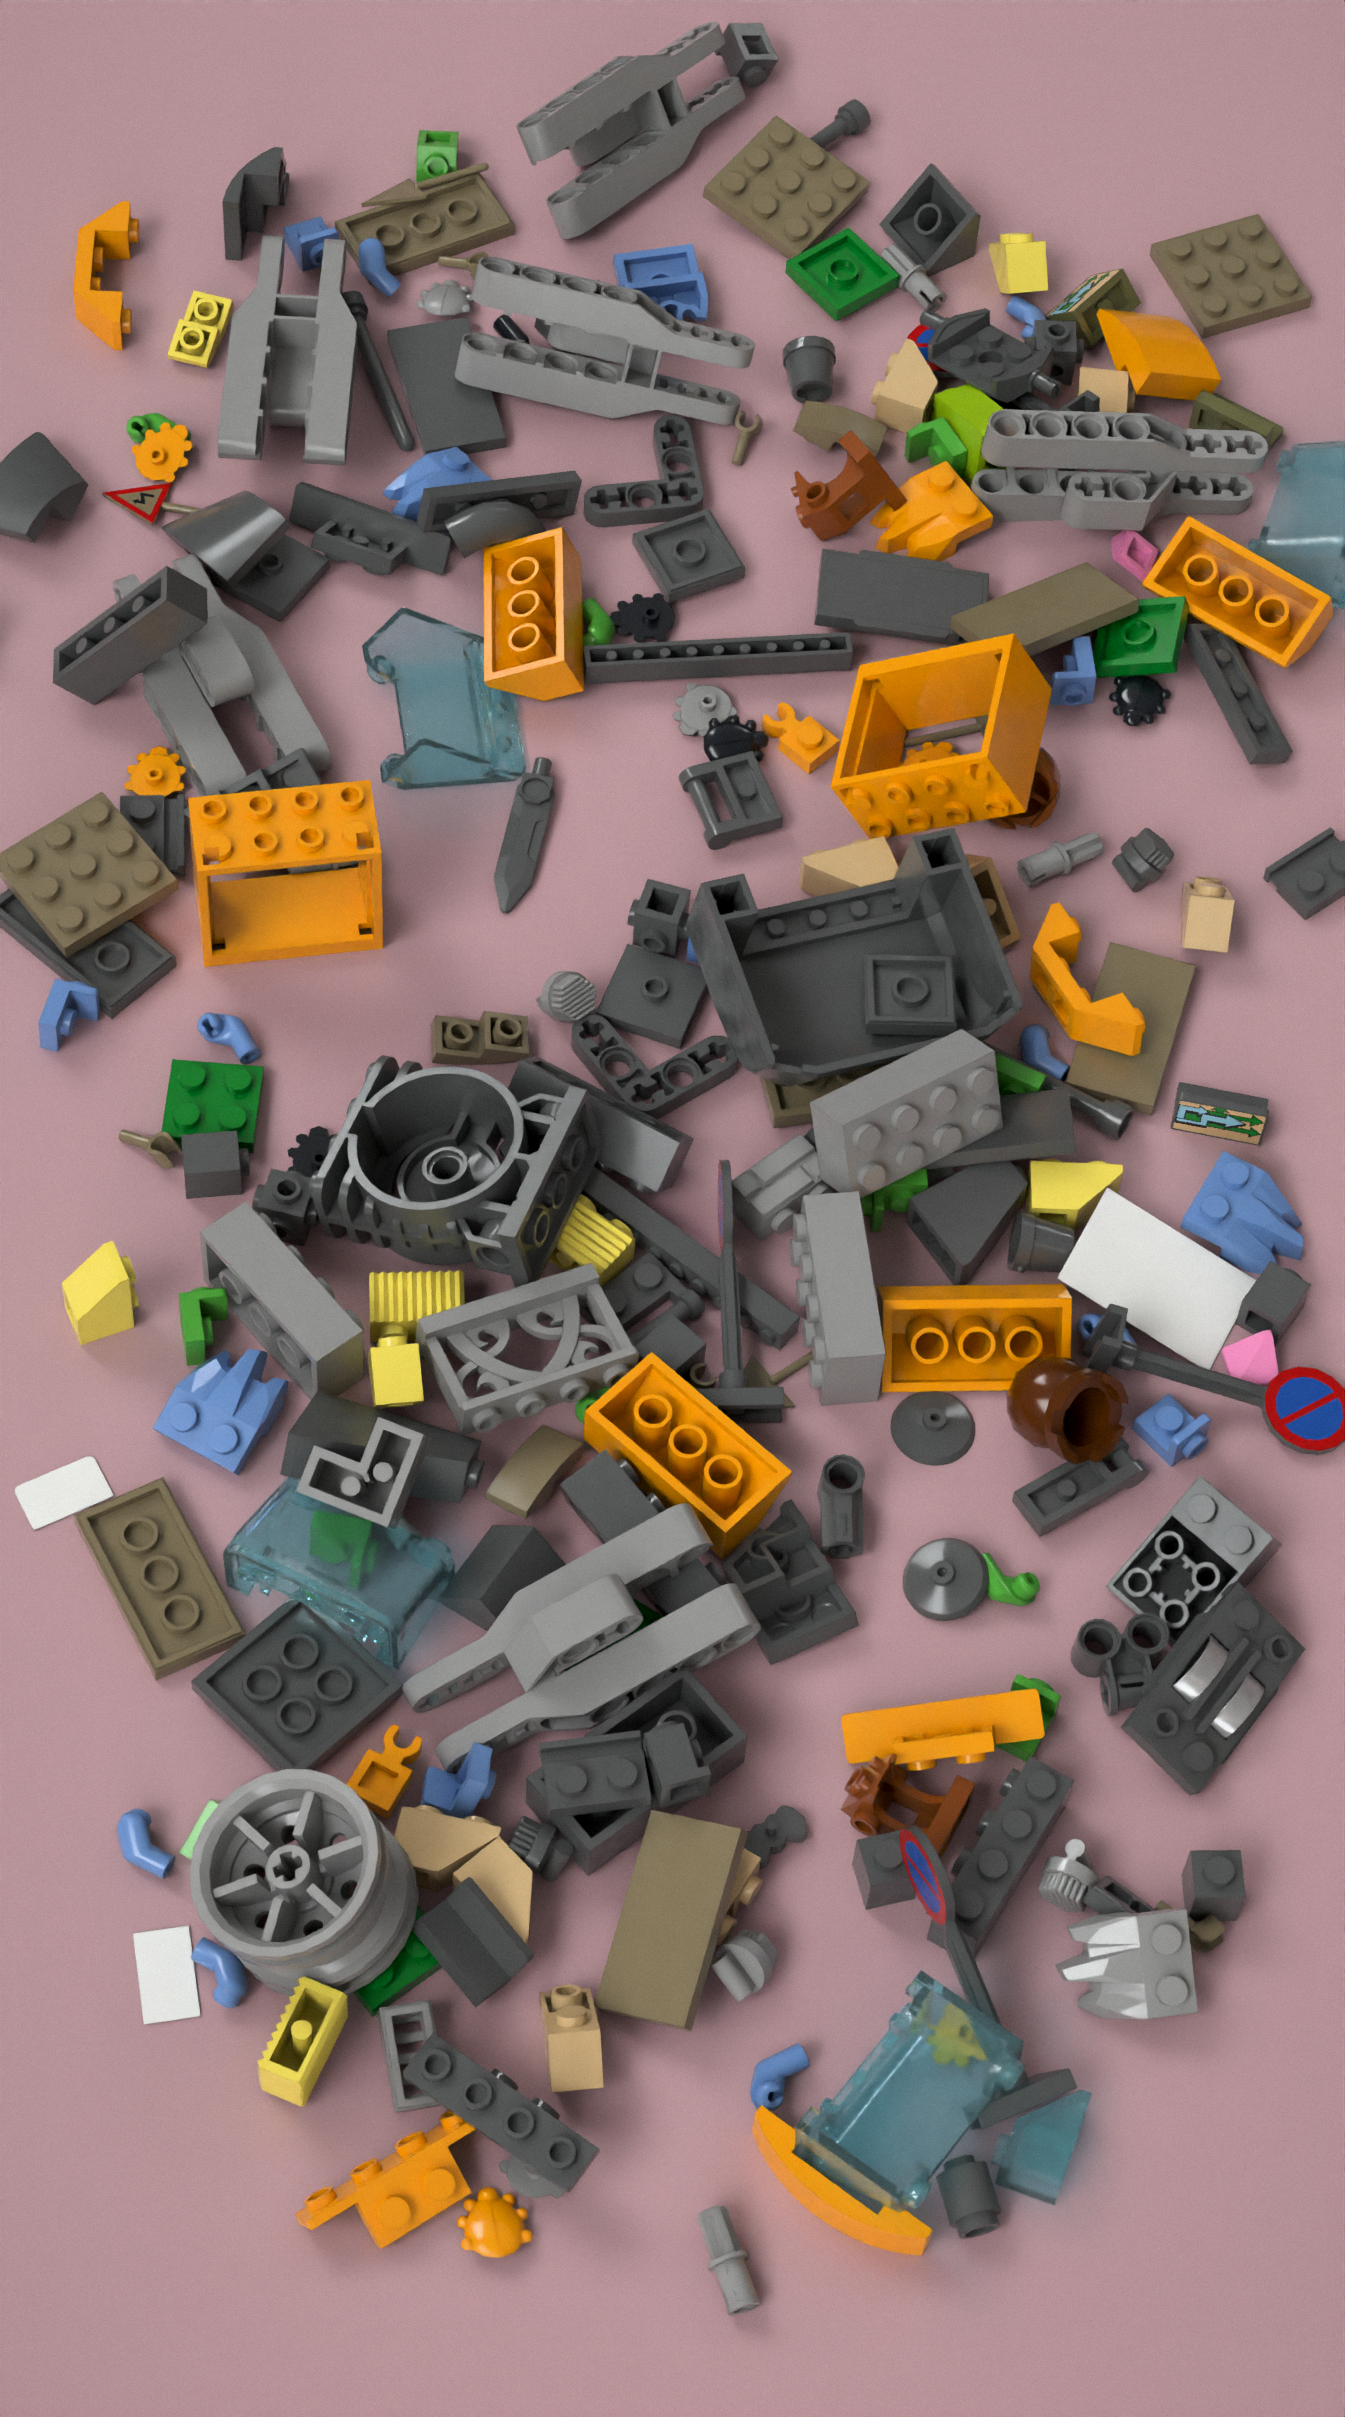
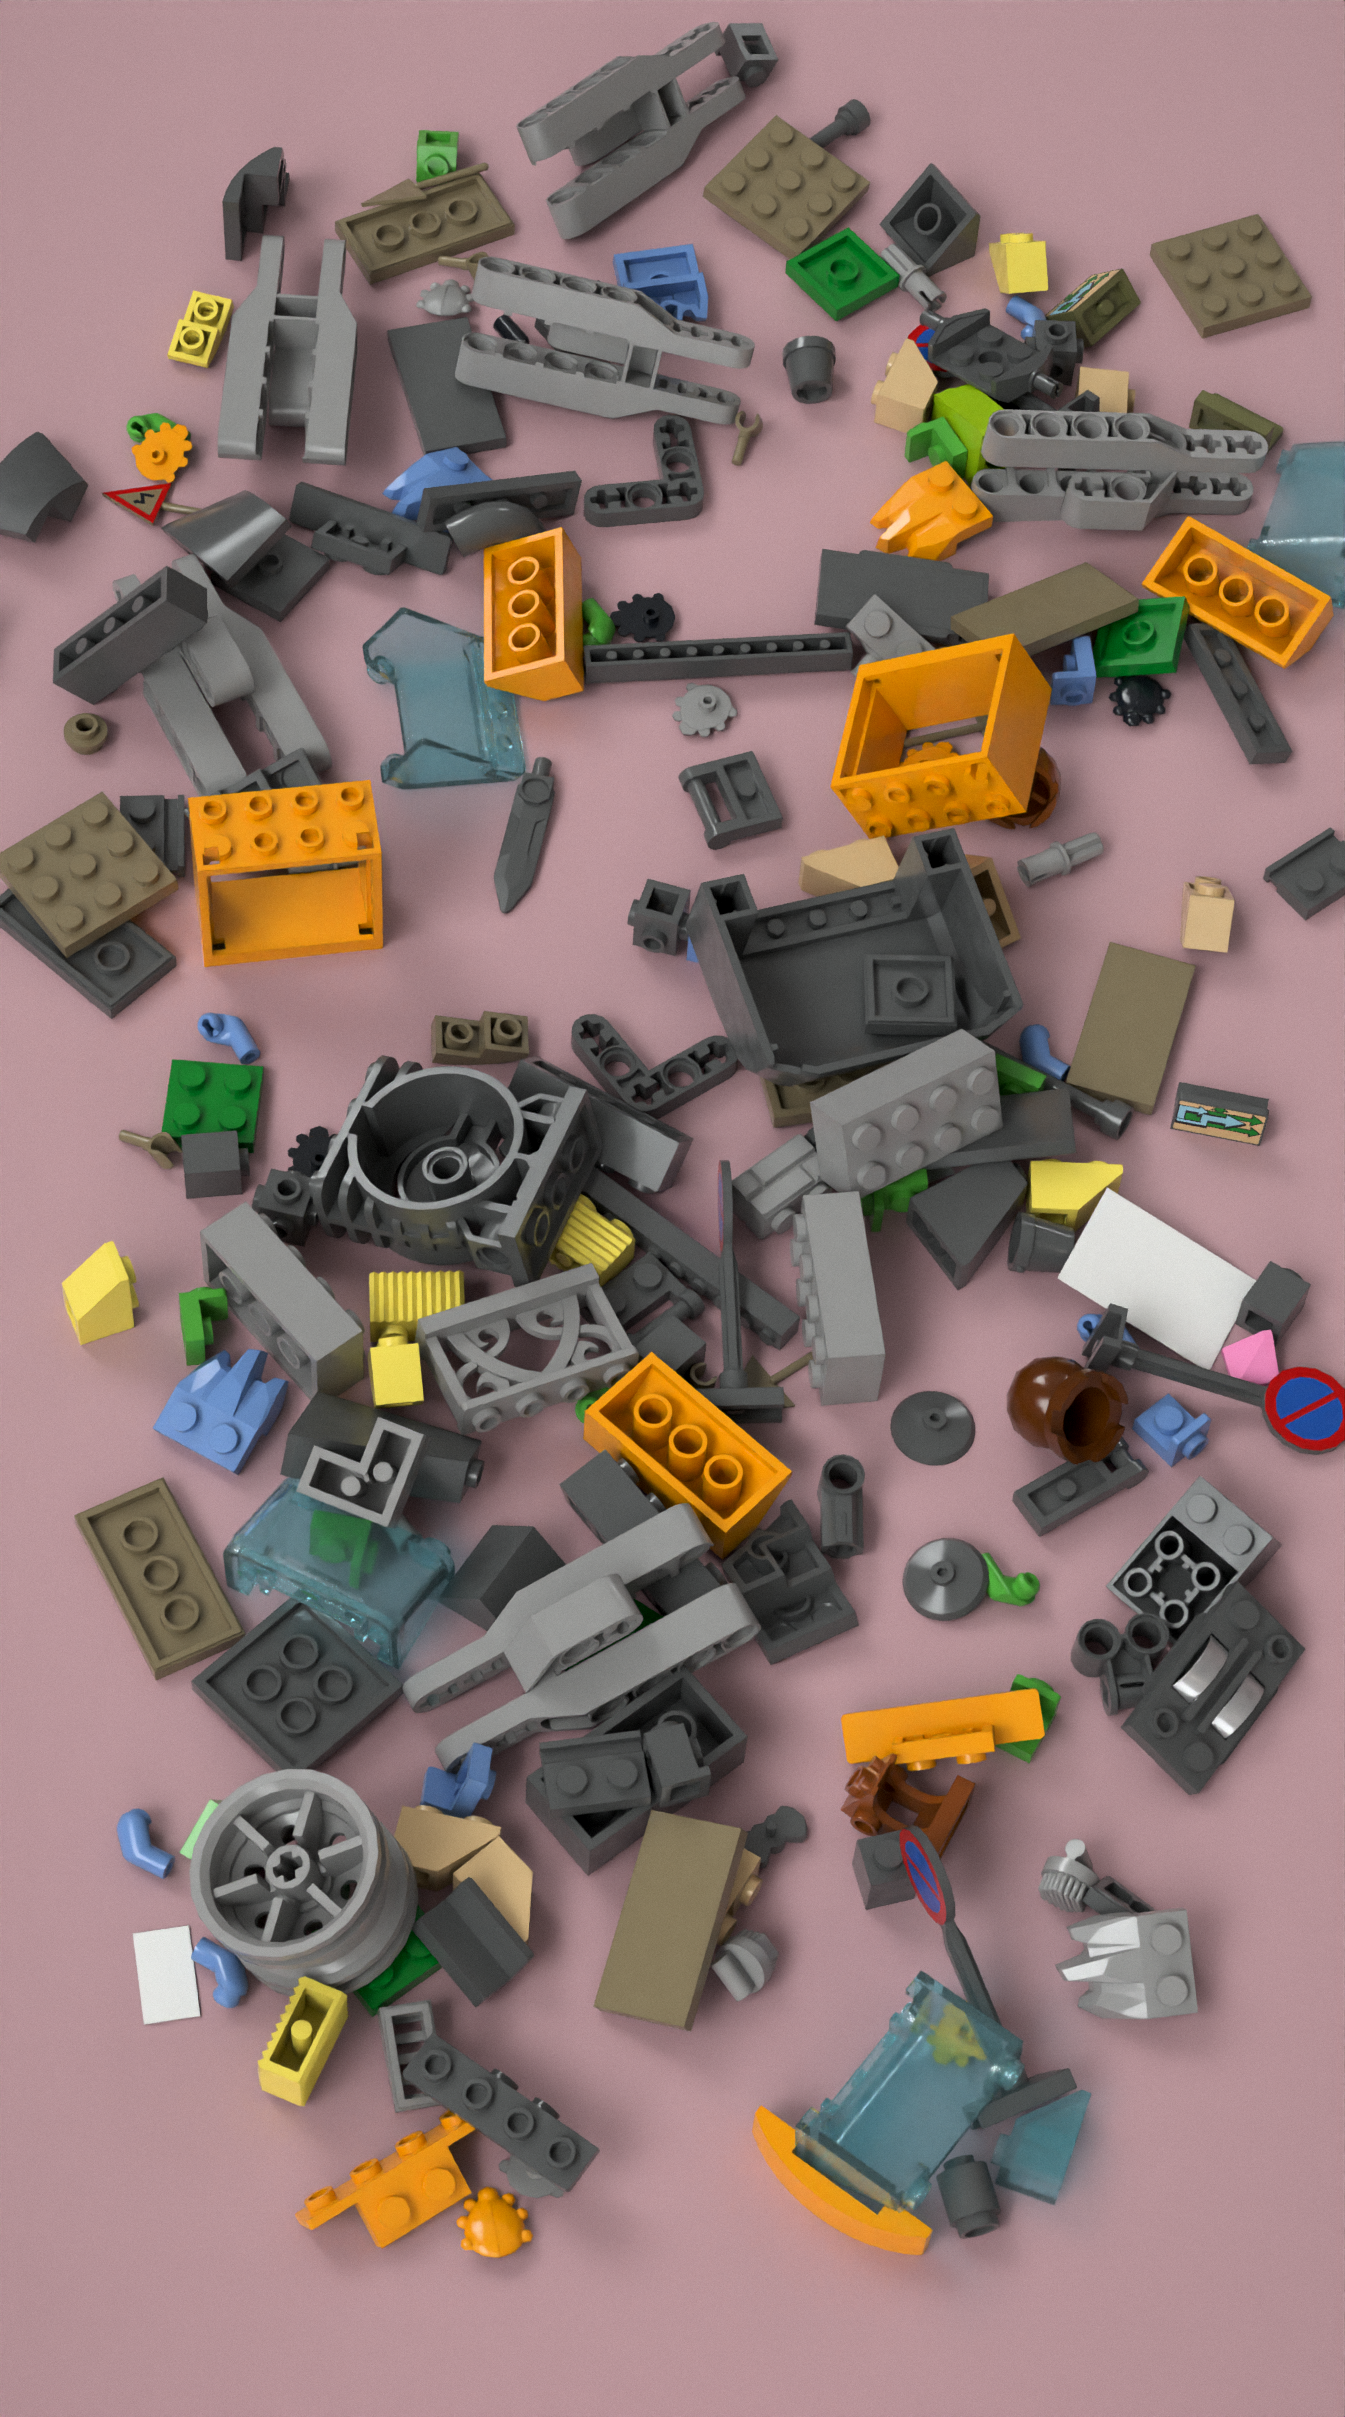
(61, 1009): medium blue bracket -> none
(63, 1492): white sticker -> none
(89, 741): none -> dark tan plate
(104, 238): light orange slope -> none
(155, 773): light orange piece -> none
(307, 241): medium blue bracket -> none
(373, 266): medium blue arm -> none
(377, 372): dark grey piece -> none
(384, 1778): light orange plate -> none
(531, 1471): dark tan slope -> none
(539, 1849): dark grey piece -> none
(567, 996): light grey piece -> none
(571, 2039): tan slope -> none
(653, 996): dark grey plate -> none
(688, 555): dark grey plate -> none
(728, 2260): light grey axle -> none
(733, 738): black piece -> none
(771, 2074): medium blue arm -> none
(802, 742): light orange plate -> none
(824, 505): dark orange tile -> none
(827, 423): dark tan slope -> none
(884, 633): none -> light grey plate
(969, 1334): light orange slope -> none
(1005, 1849): dark grey brick -> none
(1104, 1023): light orange slope -> none
(1134, 553): bright pink slope -> none
(1143, 859): dark grey piece -> none
(1158, 354): light orange slope -> none
(1204, 1934): dark tan hand -> none
(1213, 1884): dark grey brick -> none
(1244, 1216): medium blue plate -> none

